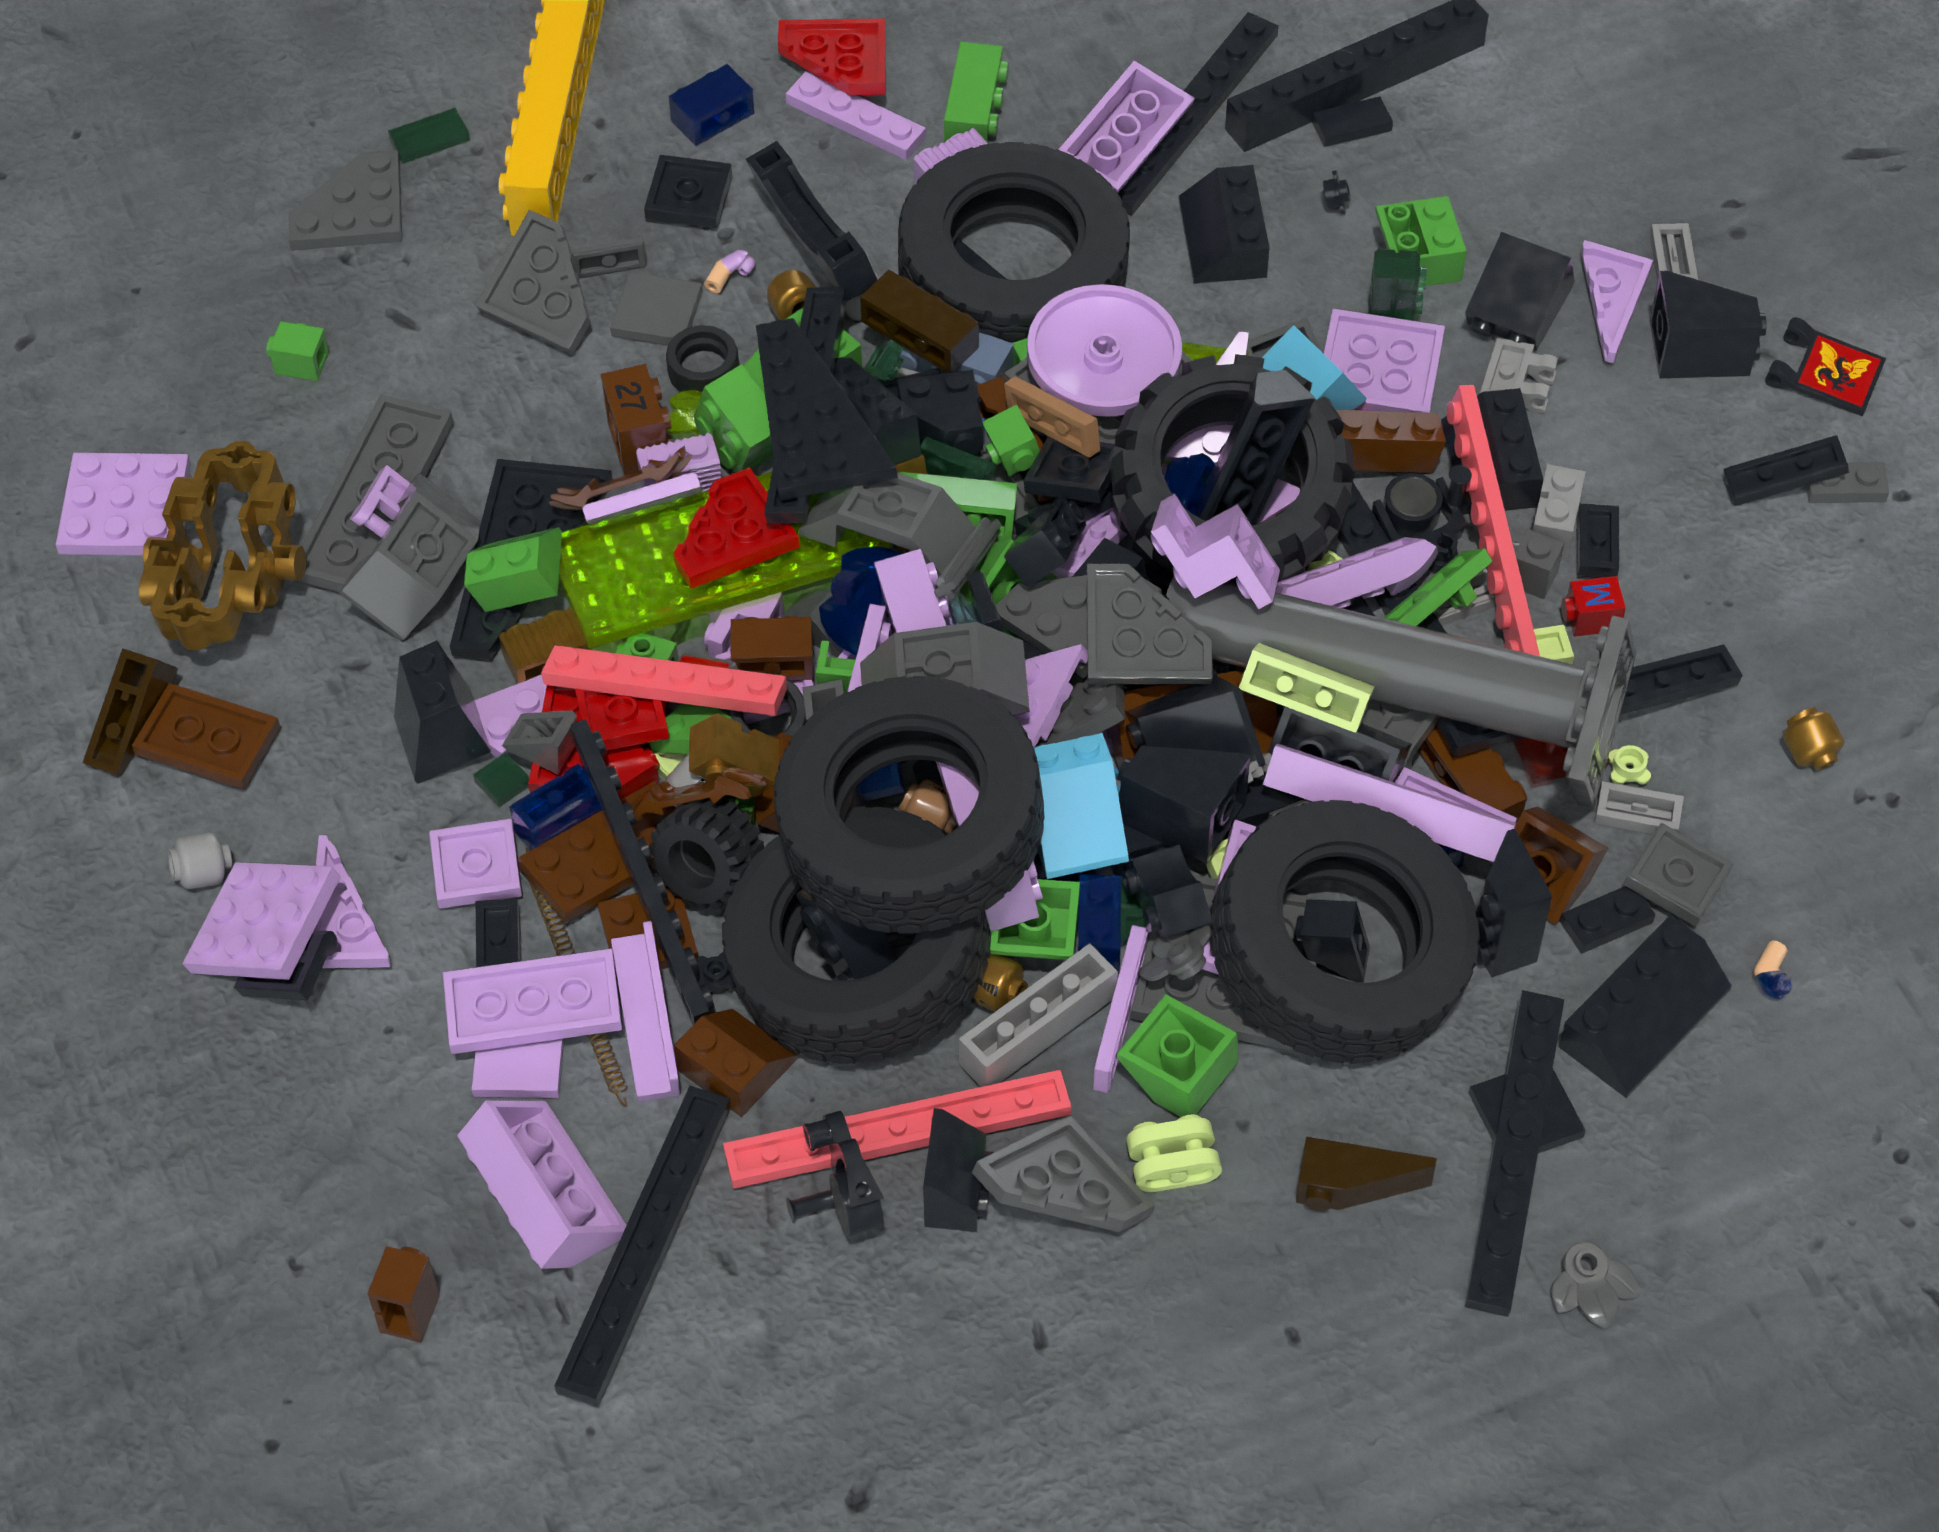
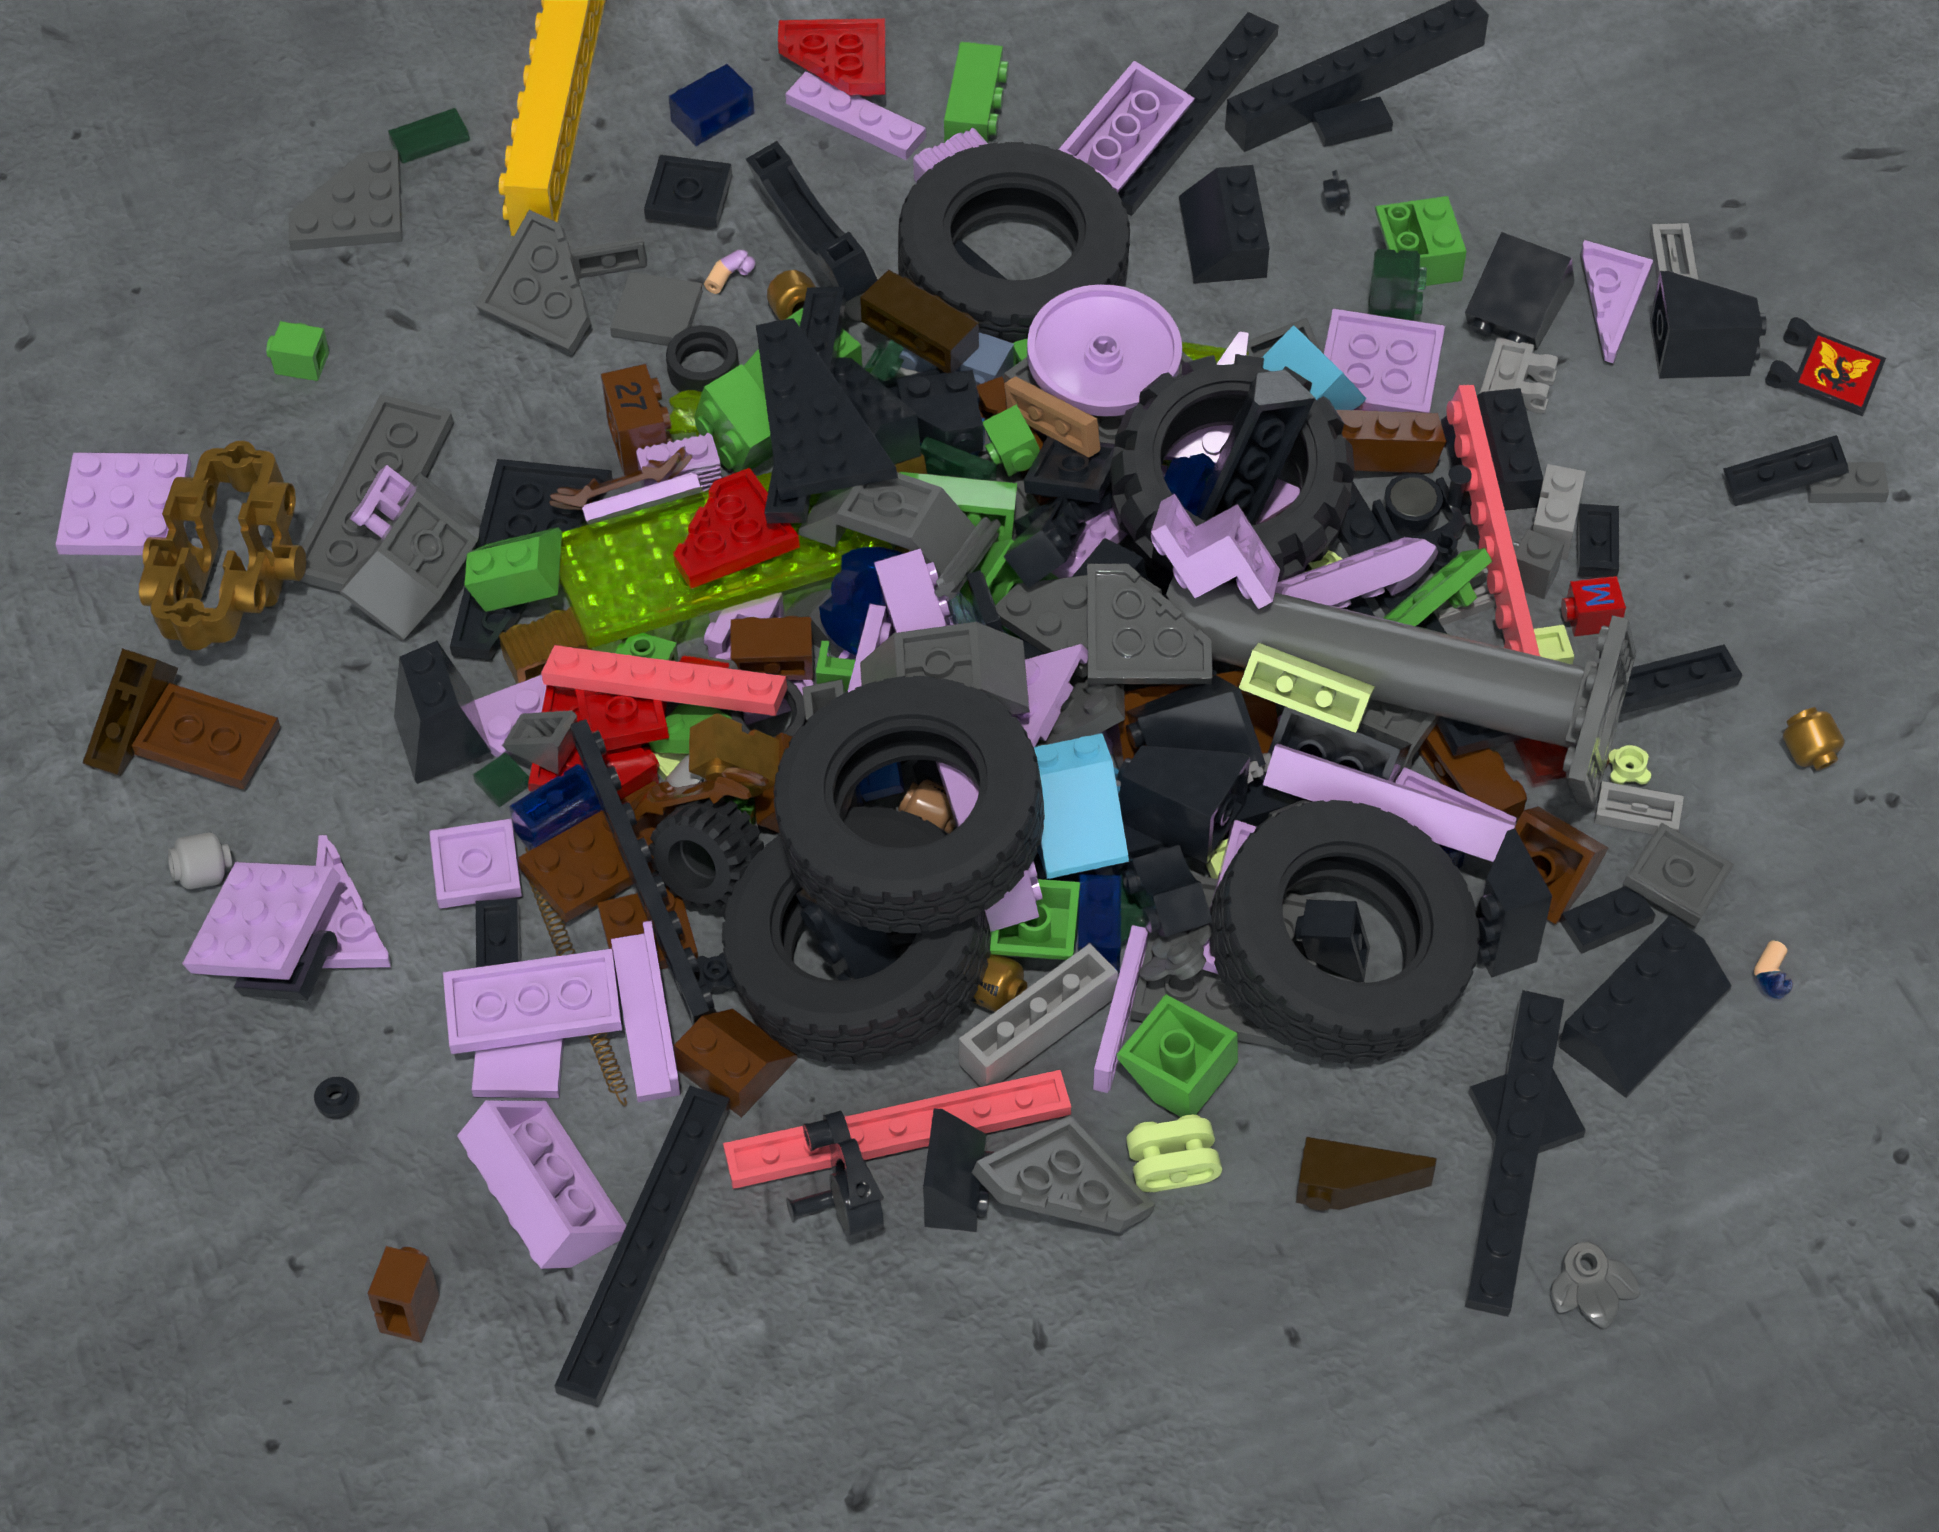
(340, 1106): none -> black plate

